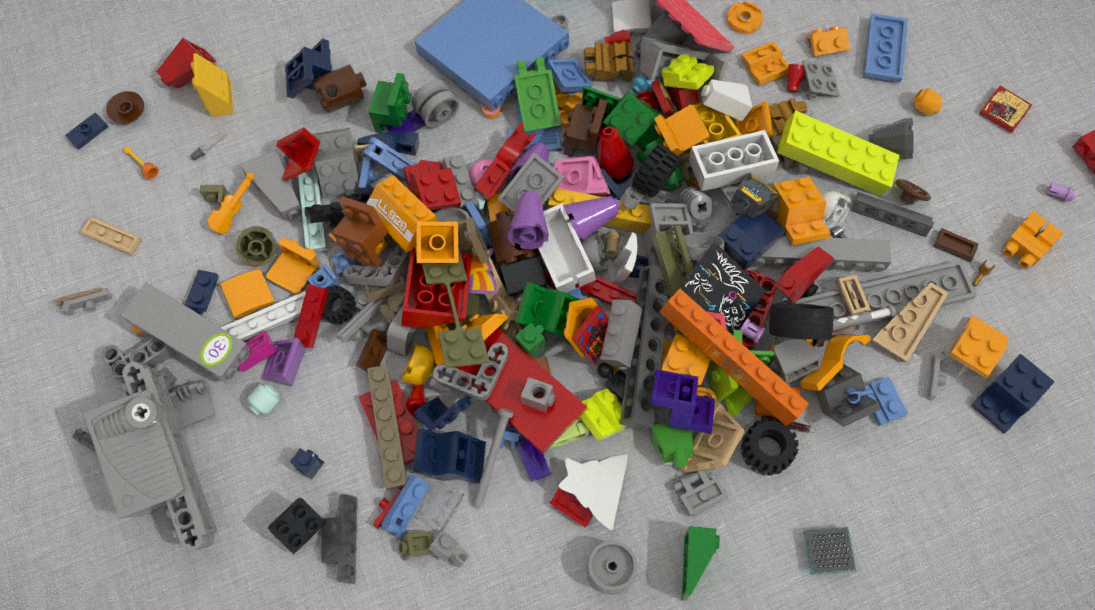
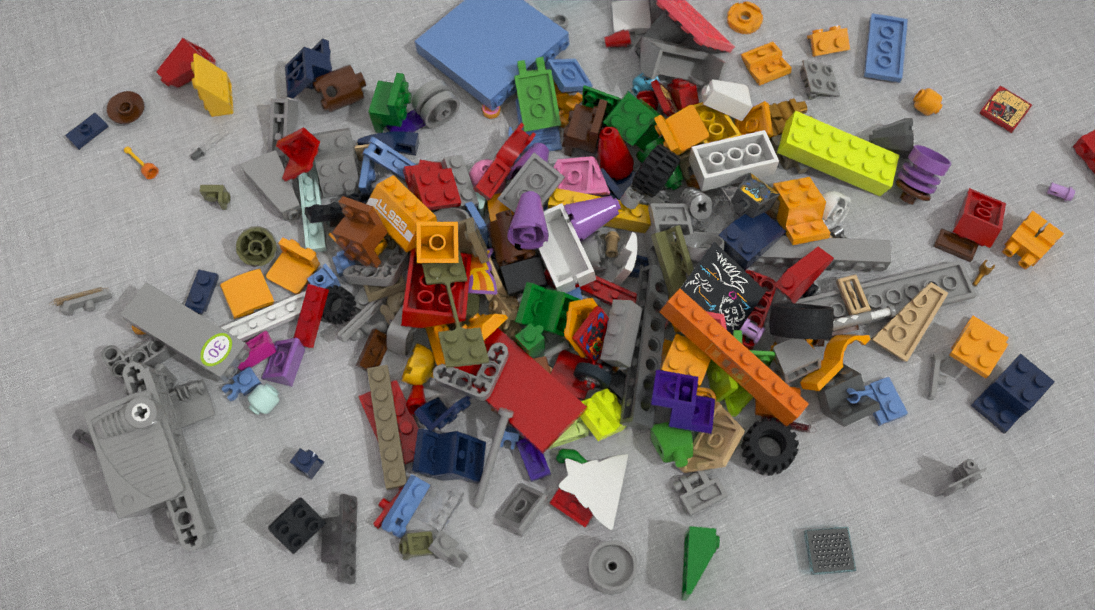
(111, 236): tan tile -> none
(221, 219): light orange piece -> none
(244, 382): none -> medium blue plate
(282, 121): none -> light grey slope
(522, 508): none -> light grey slope
(531, 388): light grey brick -> none
(570, 454): none -> green arm
(579, 374): none -> red plate
(609, 61): pearl gold hips -> none
(686, 73): neon yellow plate -> none
(794, 75): red cone -> none
(892, 214): dark grey fence -> none
(925, 168): none -> medium lavender wheel
(964, 475): none -> light grey hinge
(980, 218): none -> red slope

